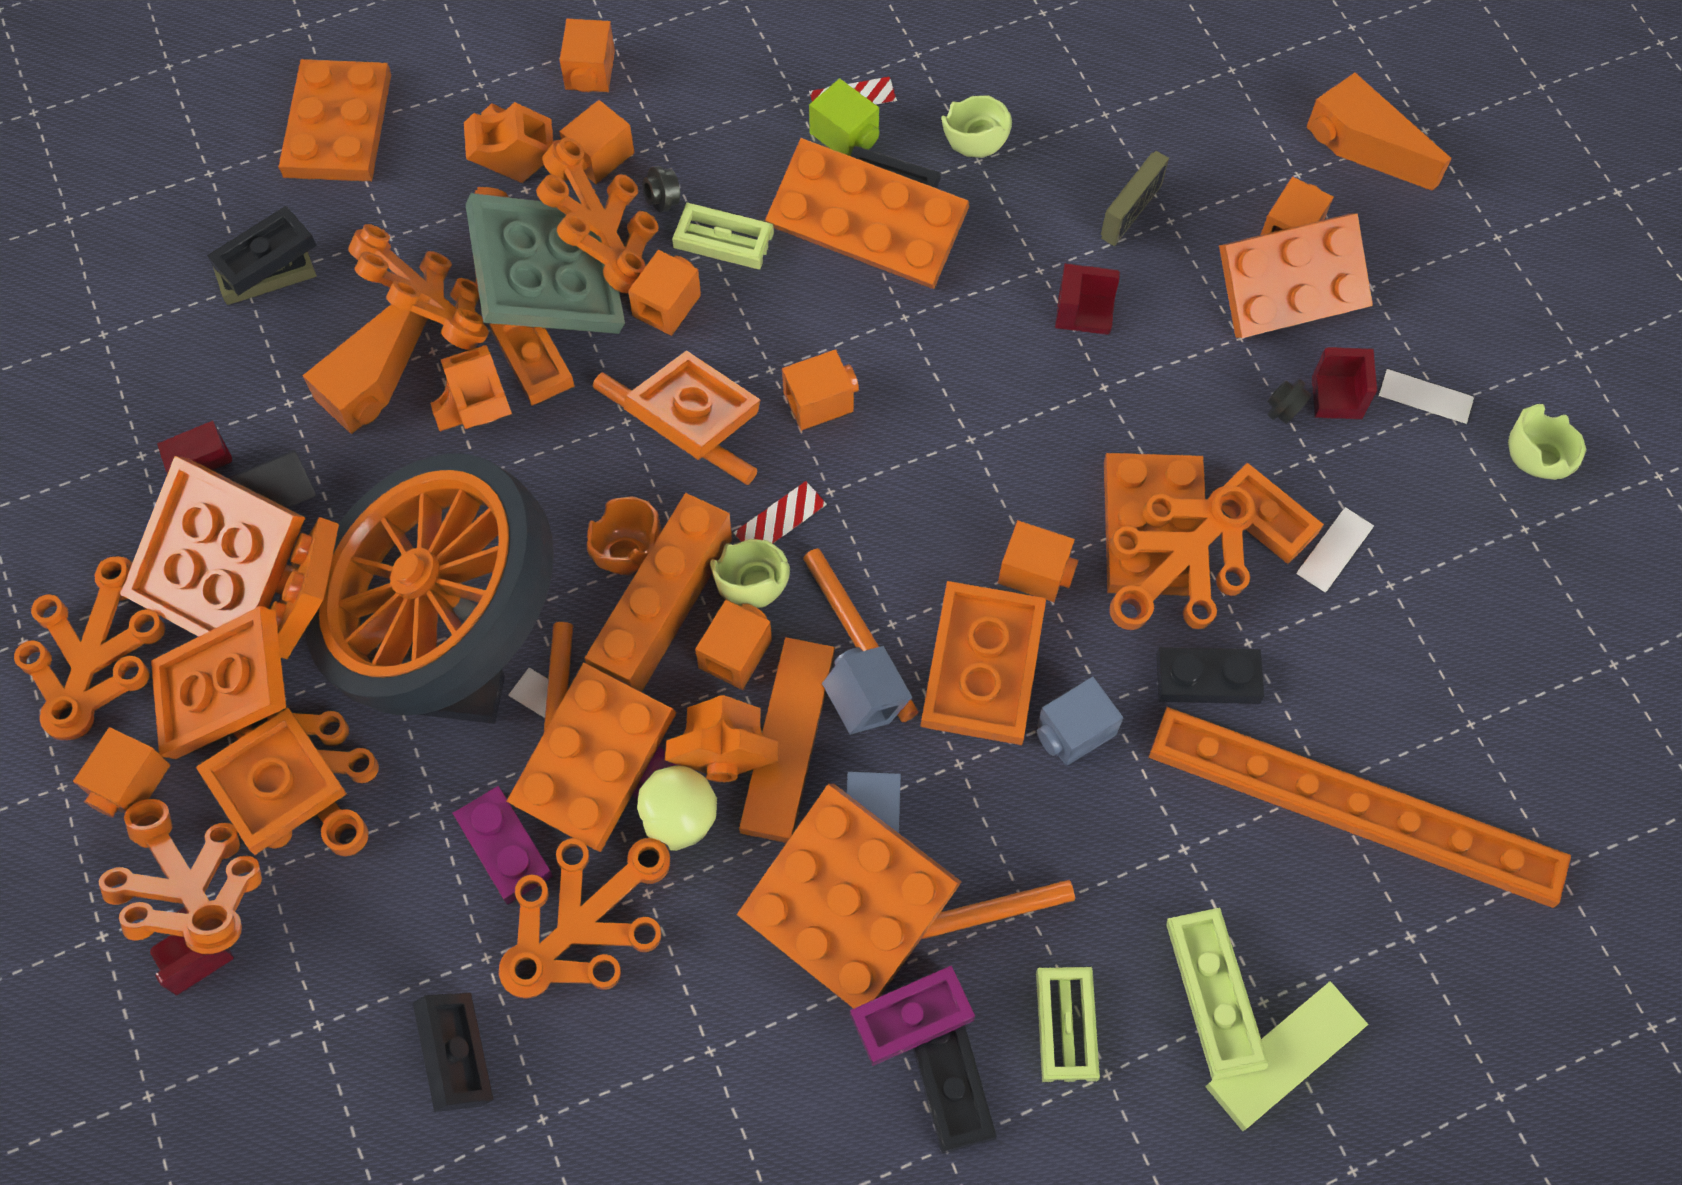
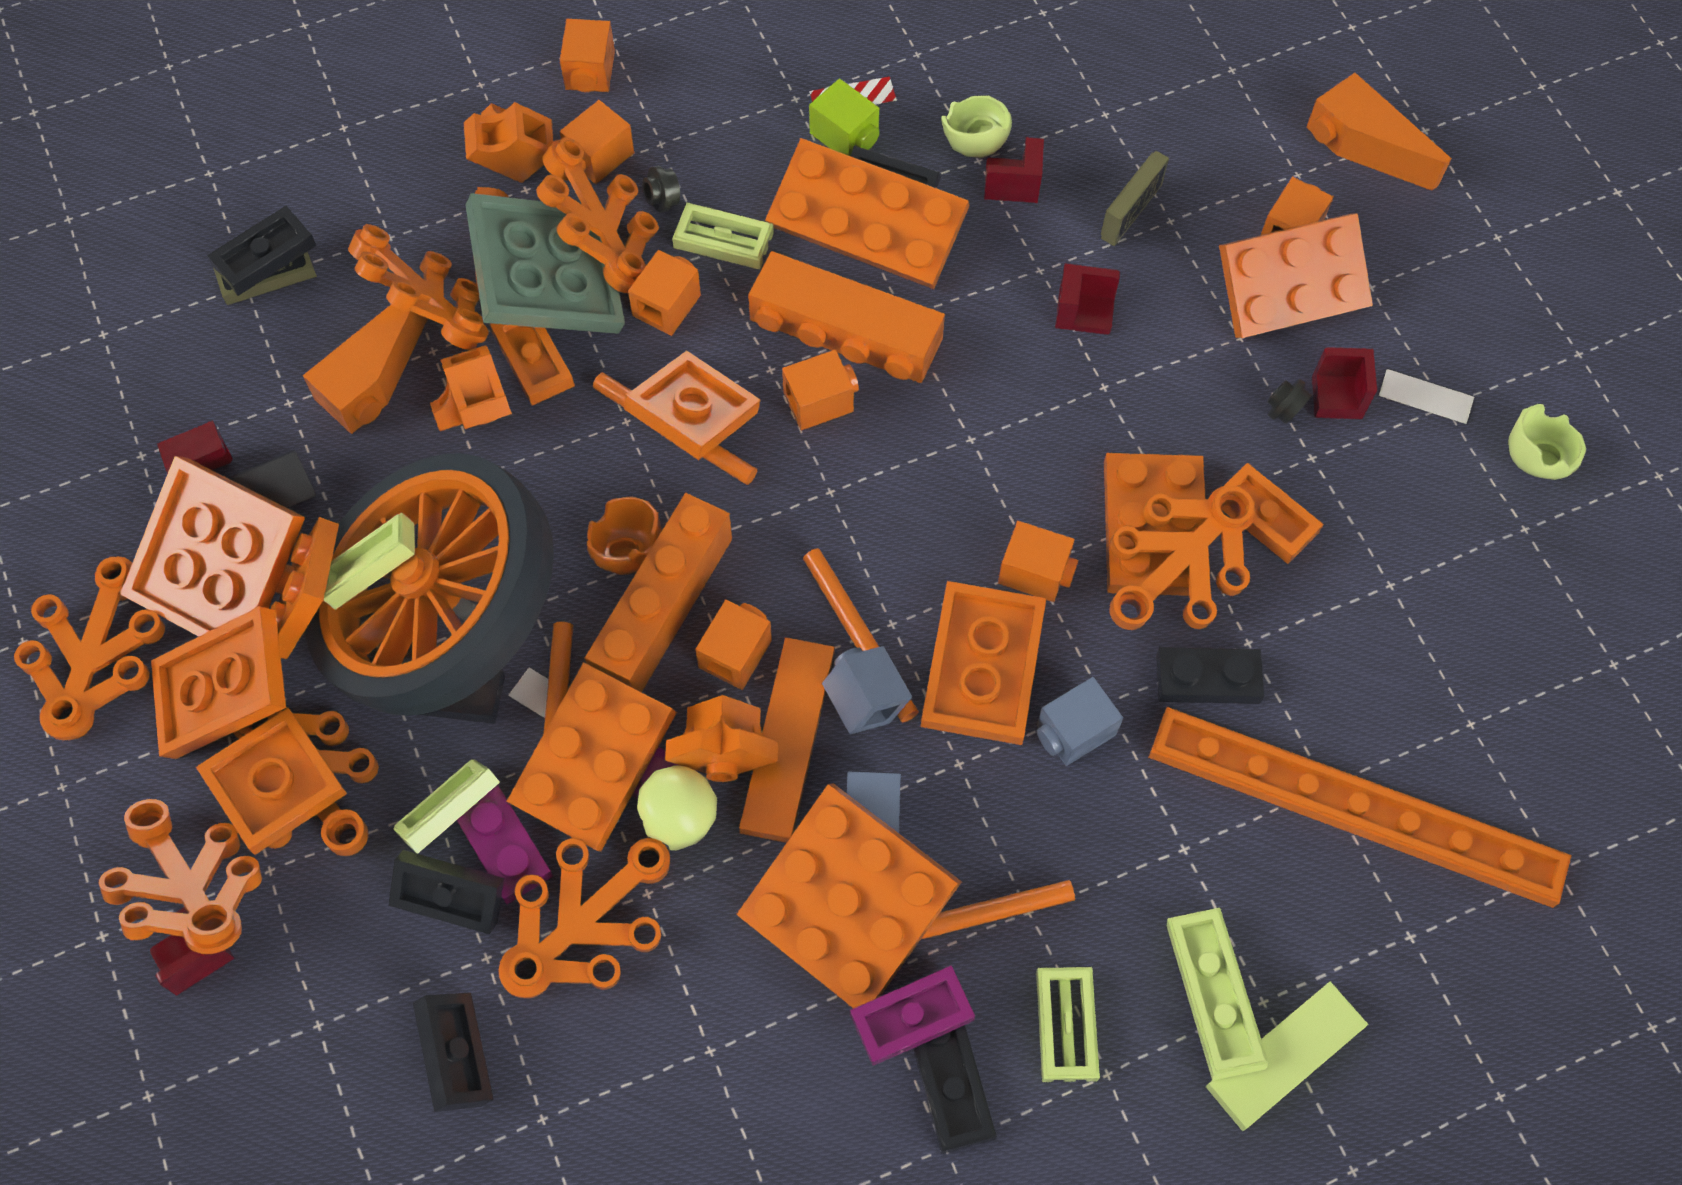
(120, 773): orange brick -> none
(335, 120): orange plate -> none
(370, 560): none -> yellowish green tile
(445, 805): none -> yellowish green tile
(446, 891): none -> black plate
(751, 572): yellowish green hair -> none
(782, 515): sticker -> none
(846, 317): none -> orange brick
(1016, 178): none -> dark red panel
(1335, 549): white sticker -> none

